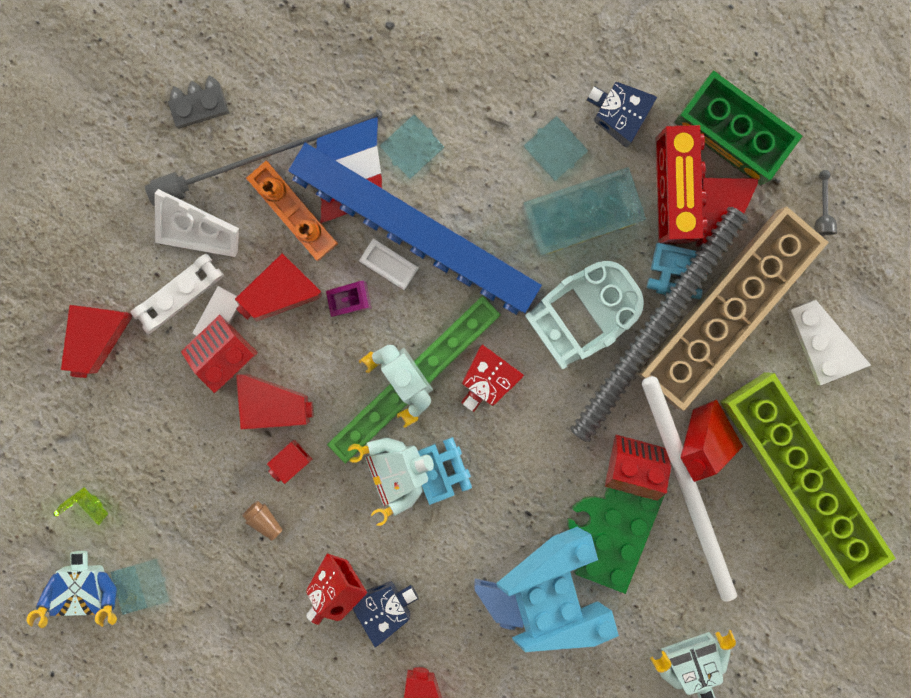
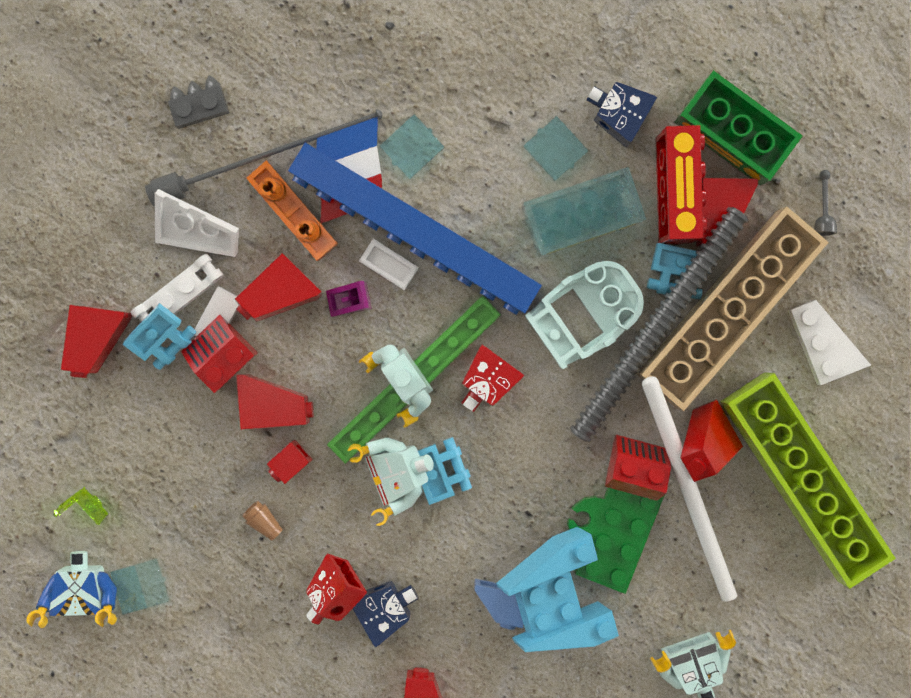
(153, 331): none -> medium azure plate

